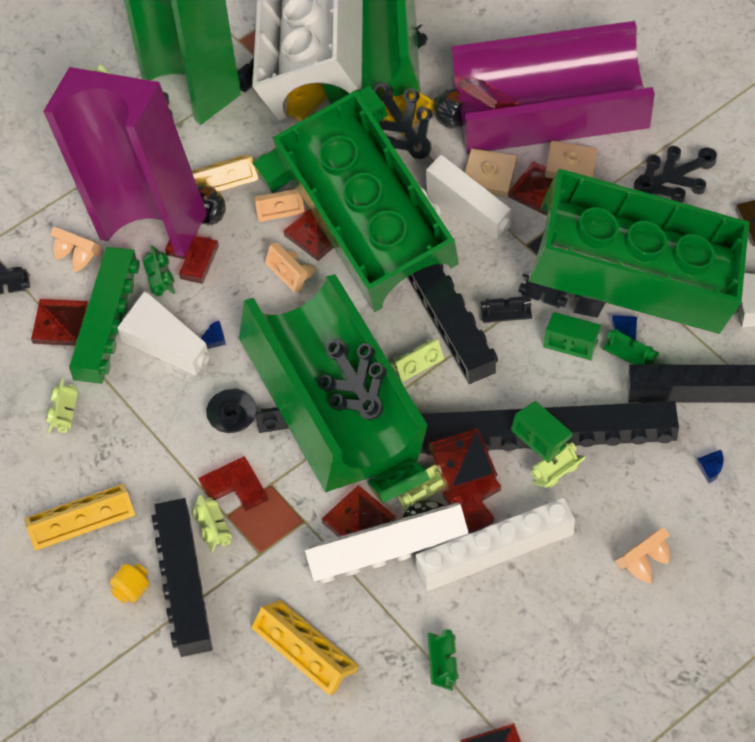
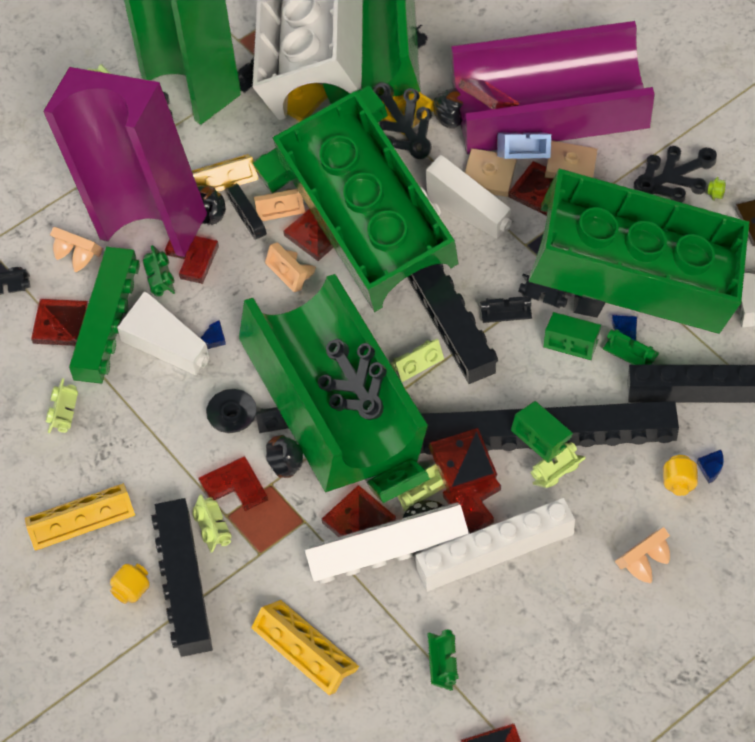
(246, 211): none -> black beam
(284, 456): none -> black hair
(522, 146): none -> light blue piece
(680, 475): none -> yellow head
(717, 188): none -> lime plate

